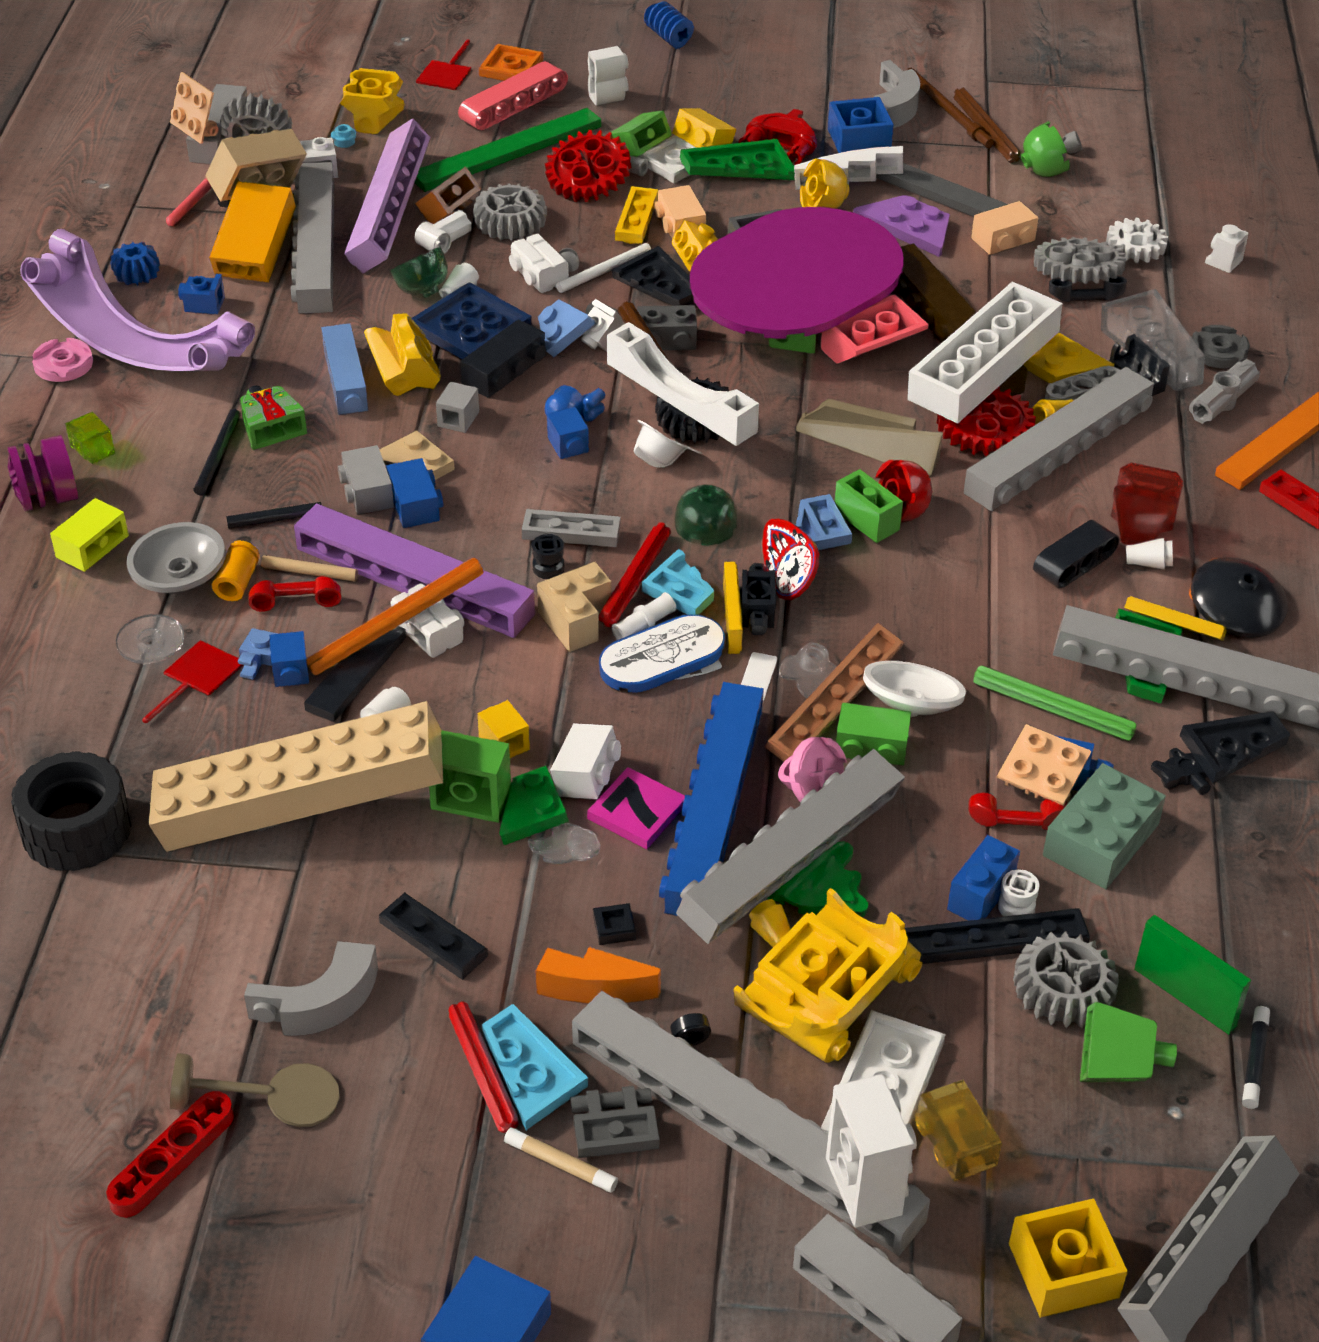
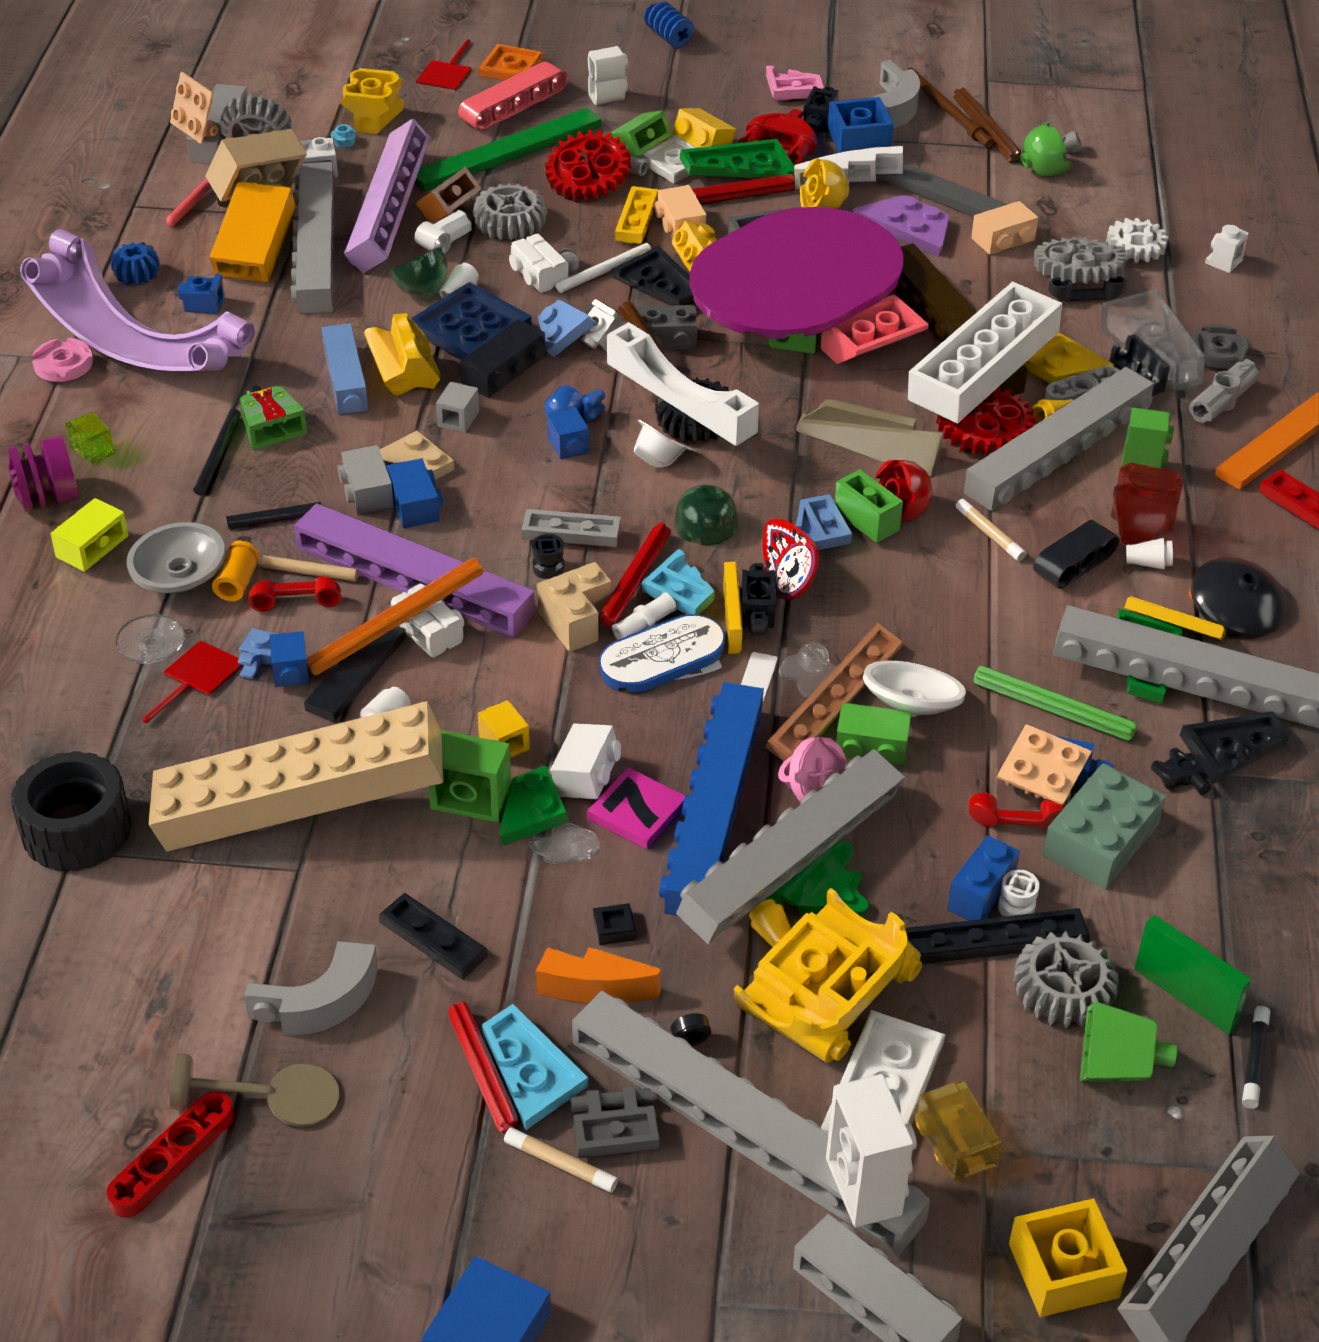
(744, 188): none -> red axle
(791, 86): none -> bright pink wing
(817, 107): none -> black piece
(991, 530): none -> tan bar
(1147, 438): none -> bright green brick

